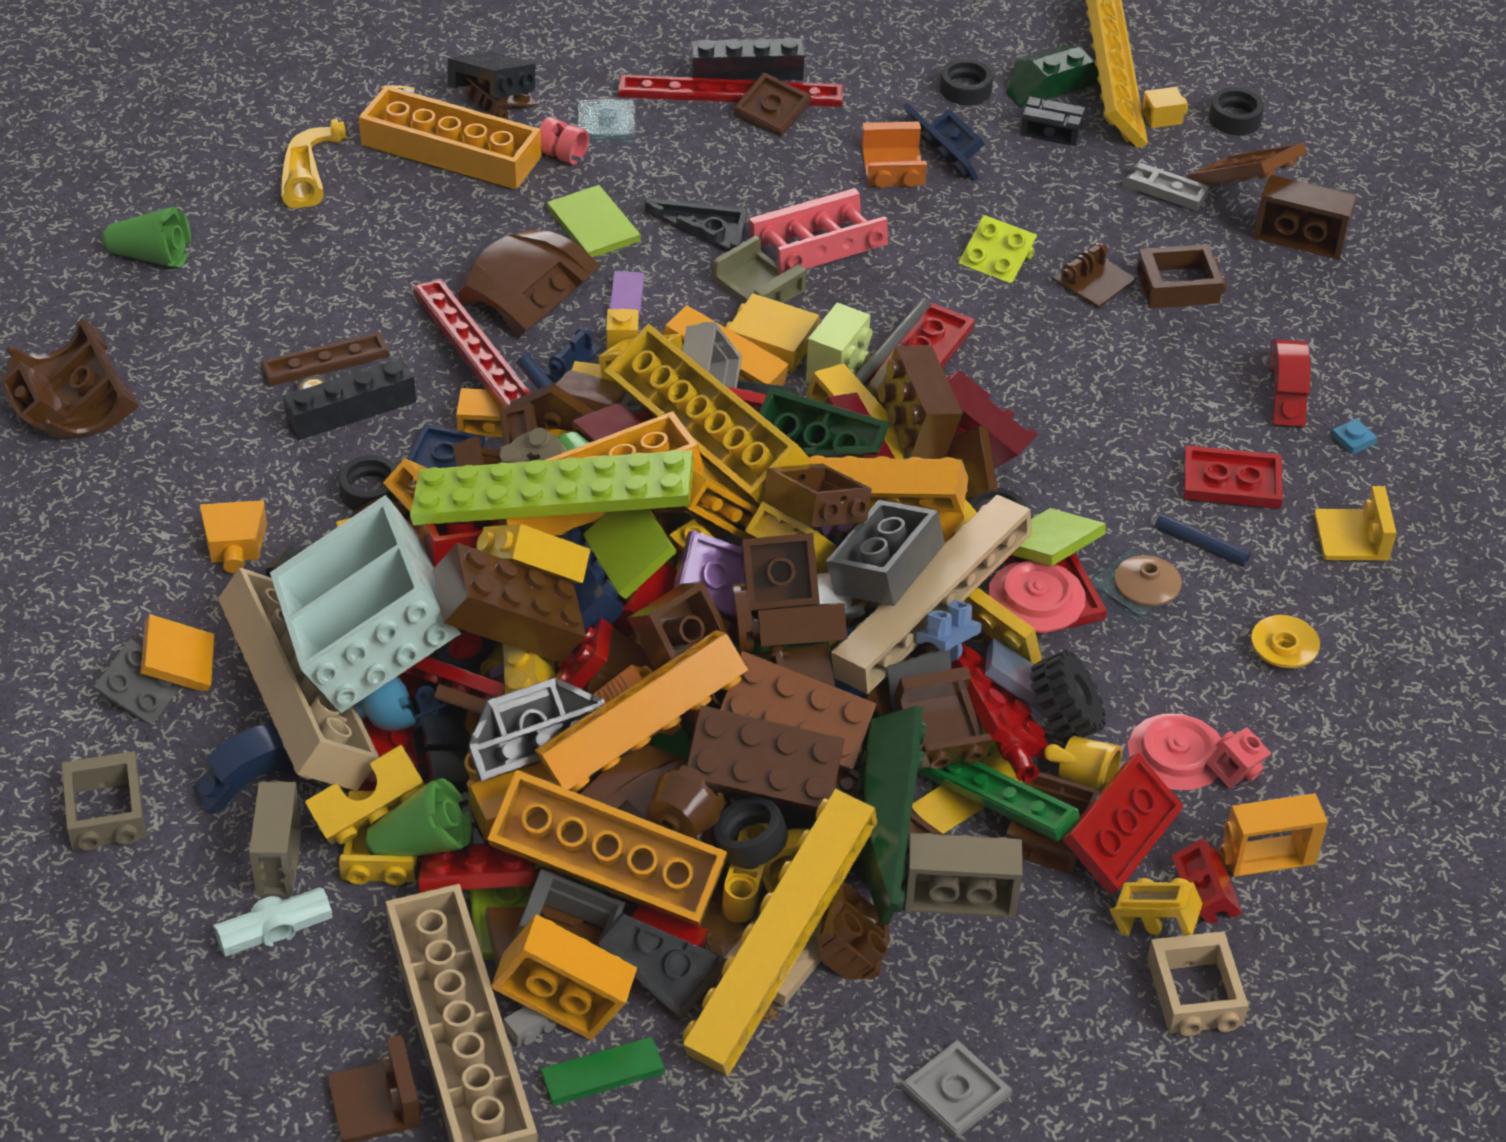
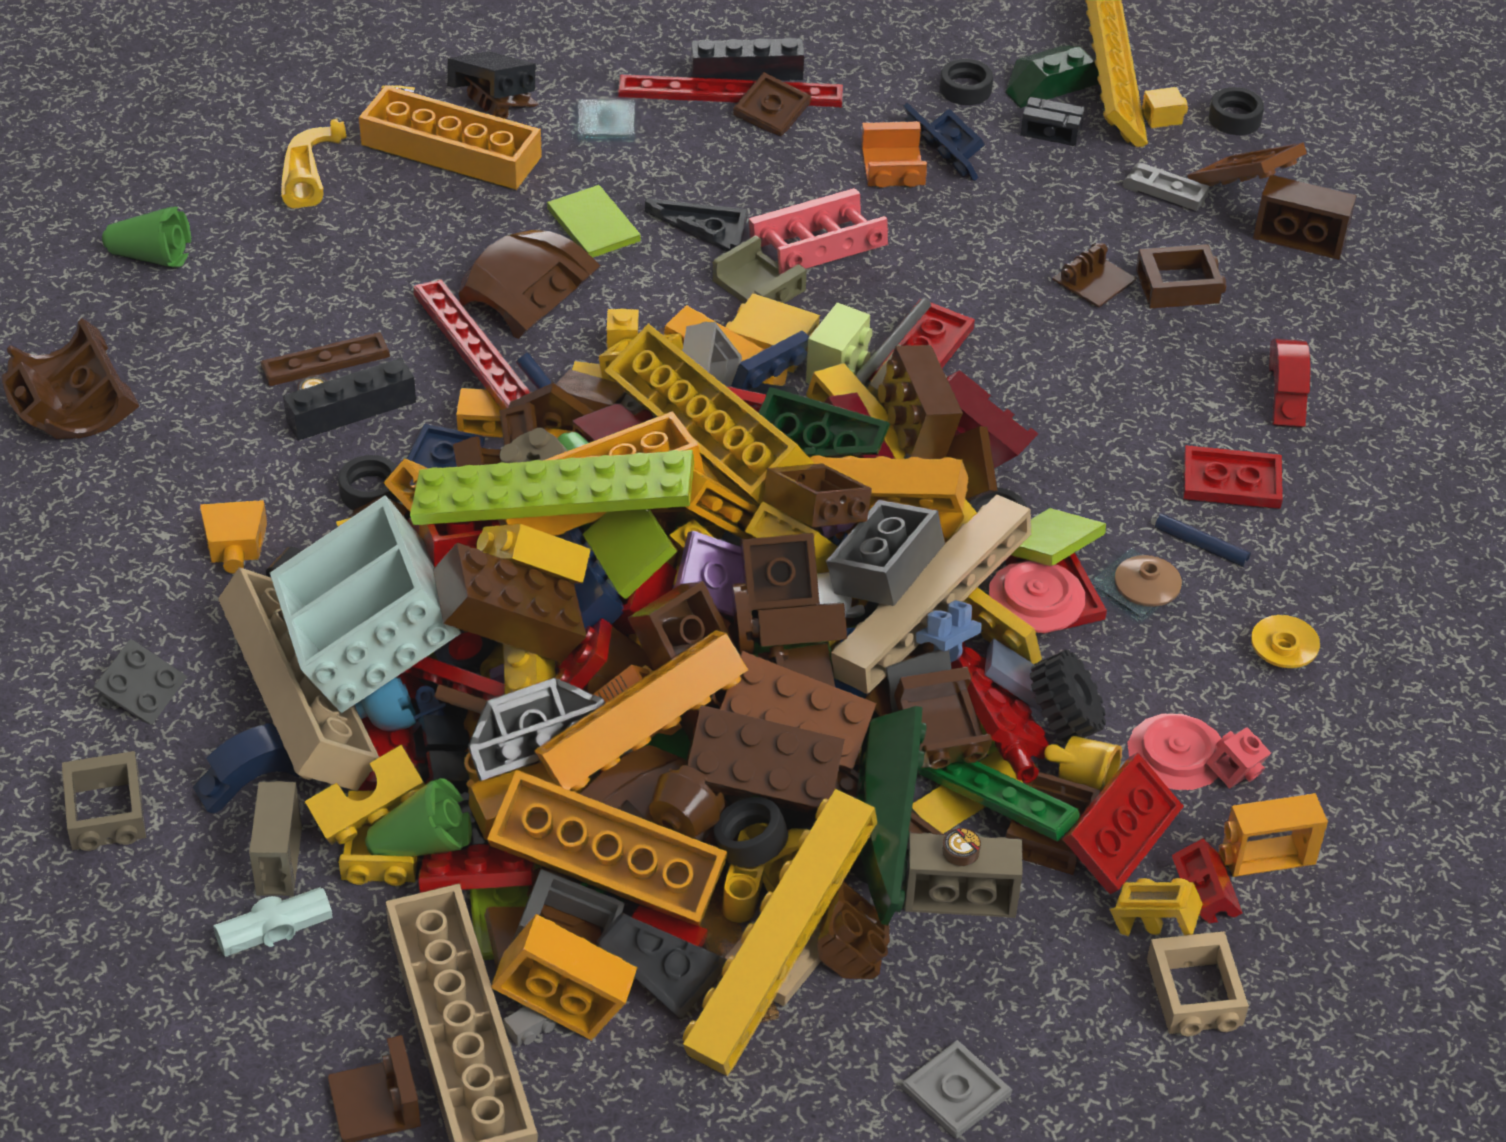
(177, 653): light orange tile -> none
(563, 140): coral wheel -> none
(578, 349): dark blue hinge -> none
(602, 1071): green tile -> none
(627, 290): medium lavender tile -> none
(771, 361): none -> dark blue plate
(961, 846): none -> tile
(998, 249): neon yellow hinge -> none
(1354, 436): dark azure plate -> none
(1358, 532): yellow bracket -> none

